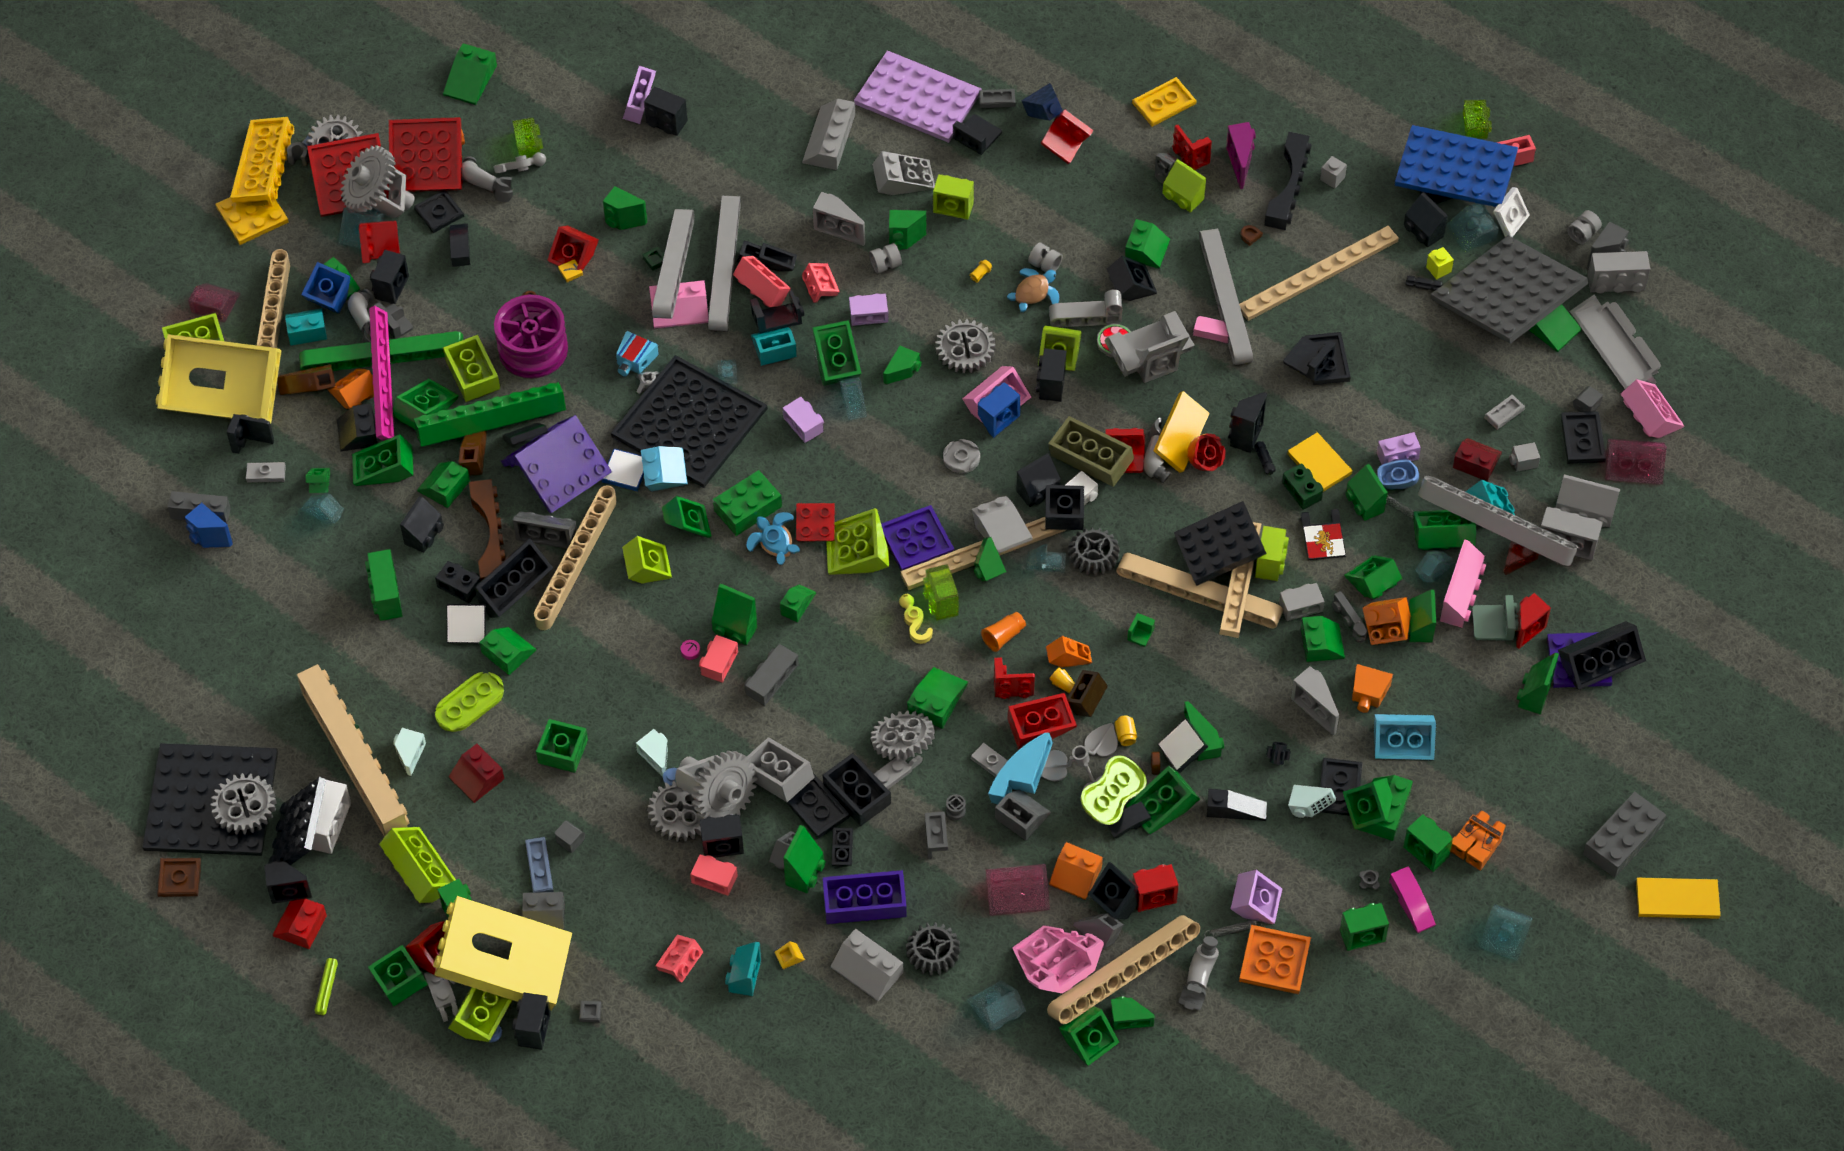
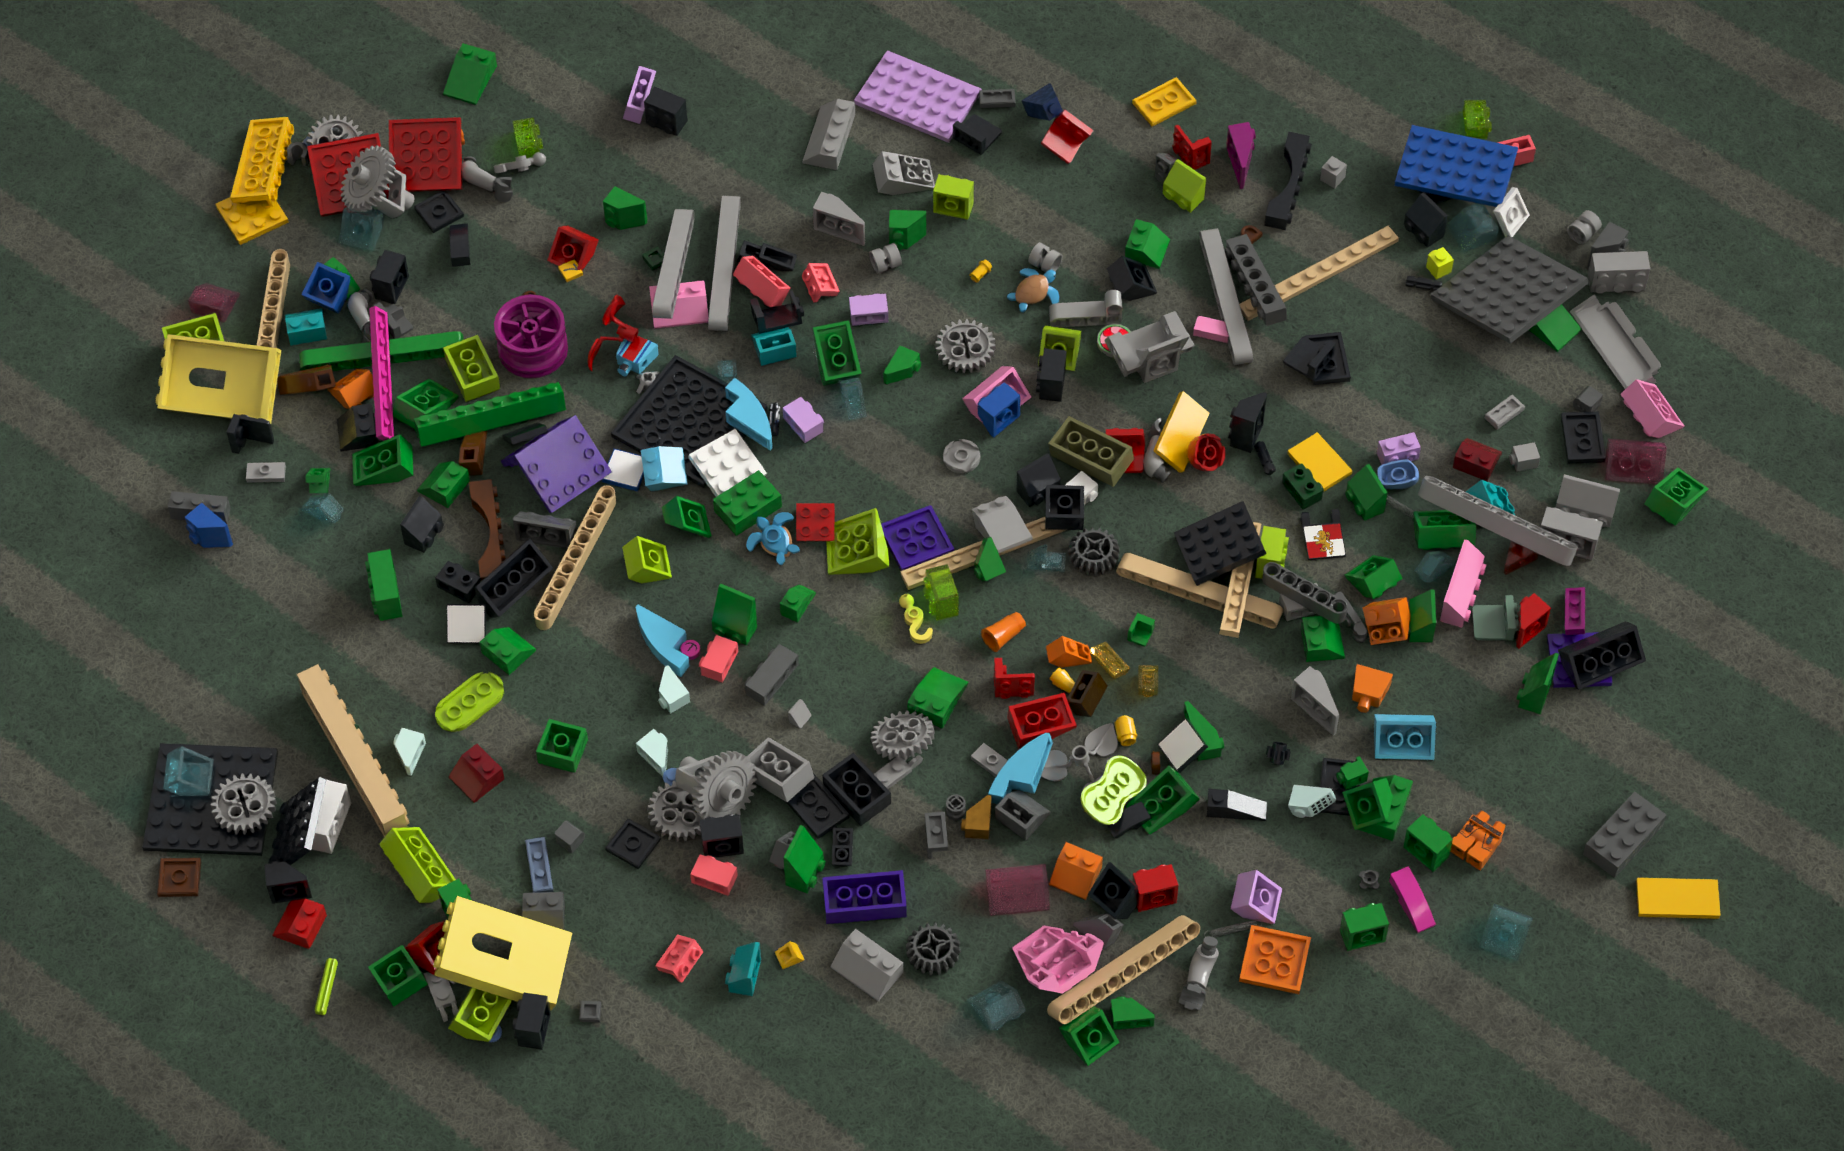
(188, 773): none -> clear light blue slope
(376, 238): red bracket -> none
(624, 330): none -> red plant
(633, 843): none -> black tile
(663, 640): none -> medium azure slope
(672, 692): none -> light aqua slope
(725, 462): none -> white plate
(747, 414): none -> medium azure slope
(774, 418): none -> black axle
(799, 714): none -> light grey slope
(978, 820): none -> pearl gold slope
(1109, 660): none -> clear yellow plate
(1147, 680): none -> clear yellow brick
(1255, 280): none -> dark grey brick
(1311, 599): none -> dark grey beam
(1353, 774): none -> green brick
(1574, 611): none -> magenta plate
(1675, 496): none -> green slope

